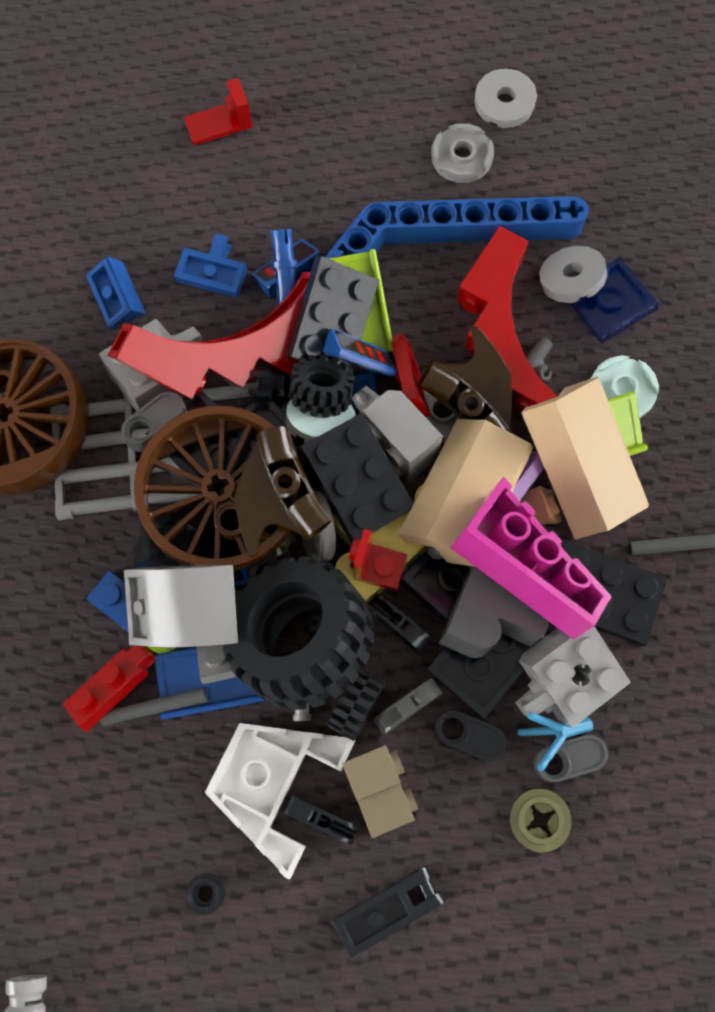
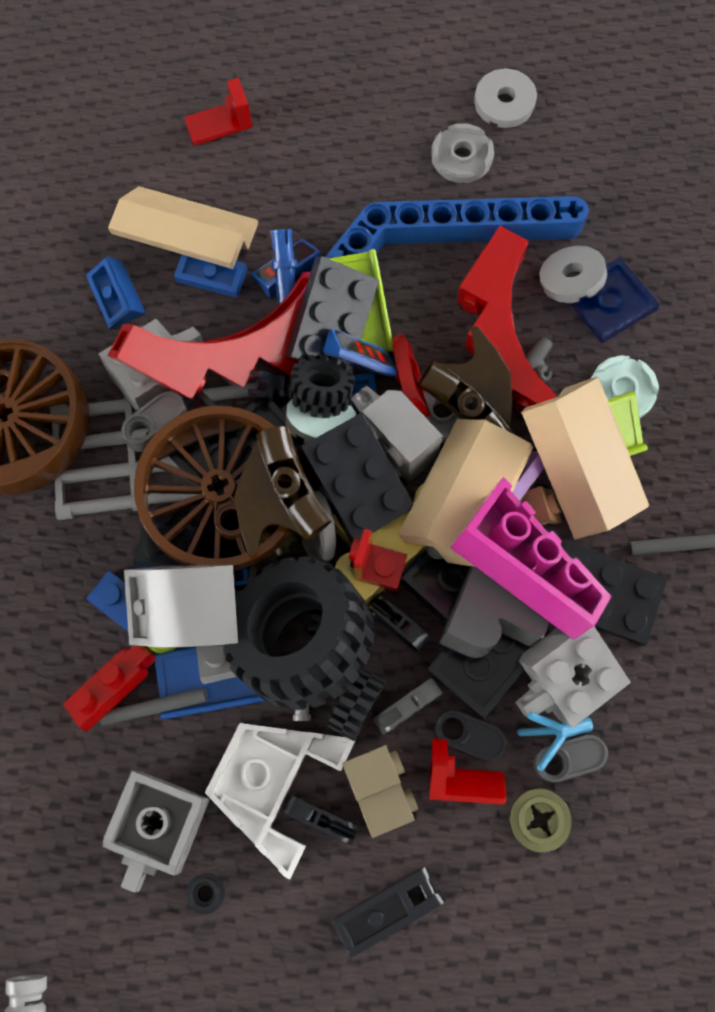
(133, 834): none -> light grey hinge
(182, 226): none -> tan slope
(462, 784): none -> red bracket

